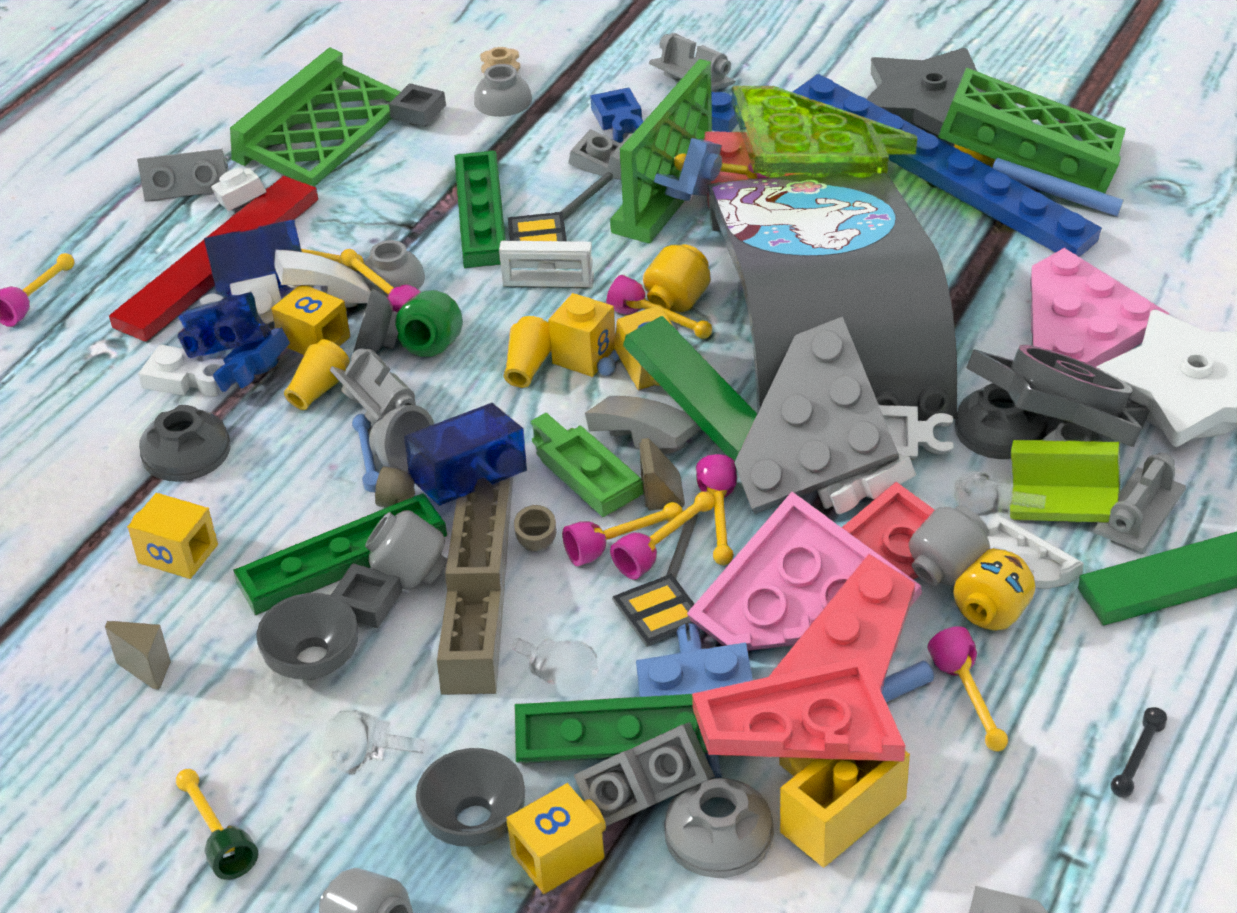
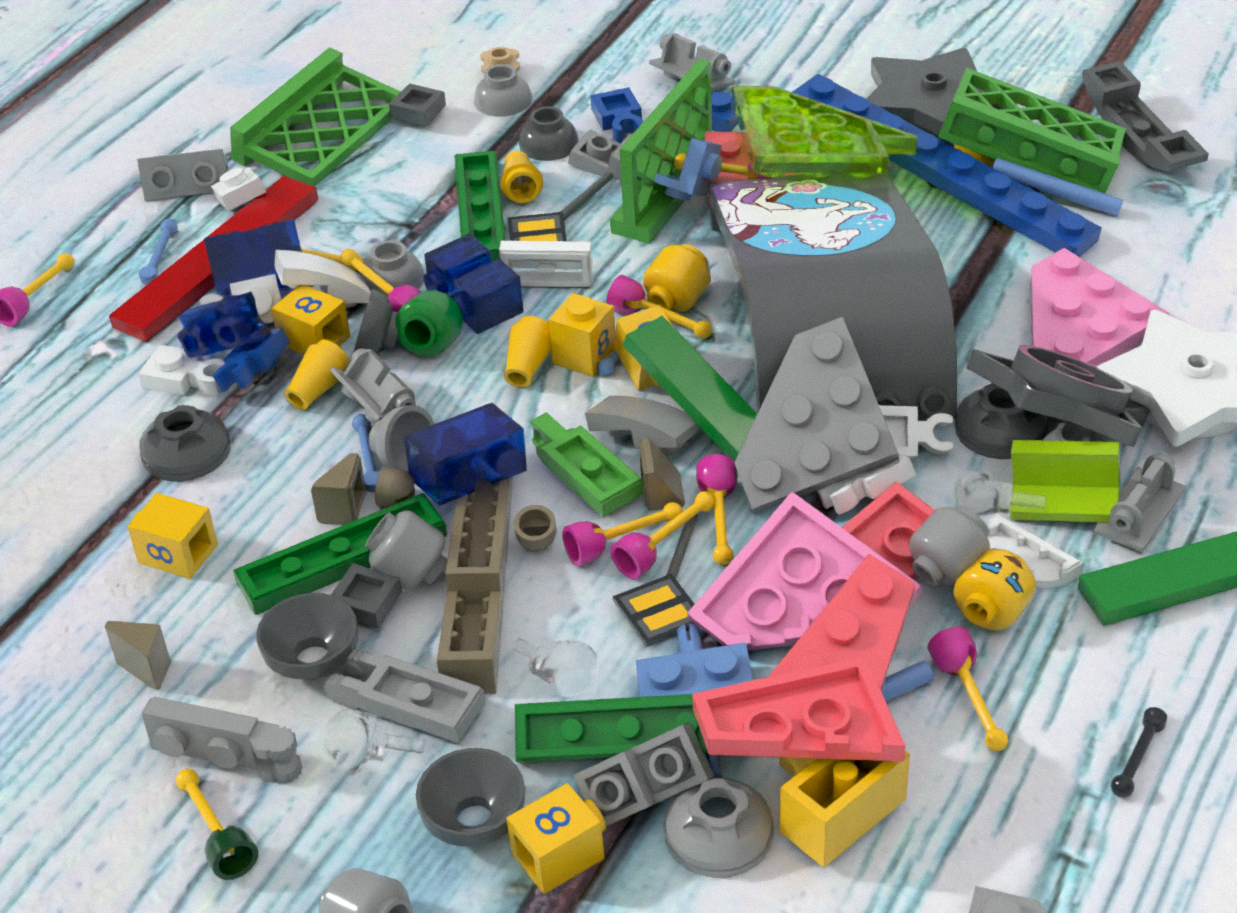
(148, 273): none -> medium blue hinge
(222, 738): none -> light grey hinge
(340, 492): none -> dark tan slope
(407, 694): none -> light grey hinge
(482, 288): none -> clear blue brick
(520, 178): none -> yellow cone
(548, 135): none -> dark grey piece
(1146, 137): none -> dark grey slope

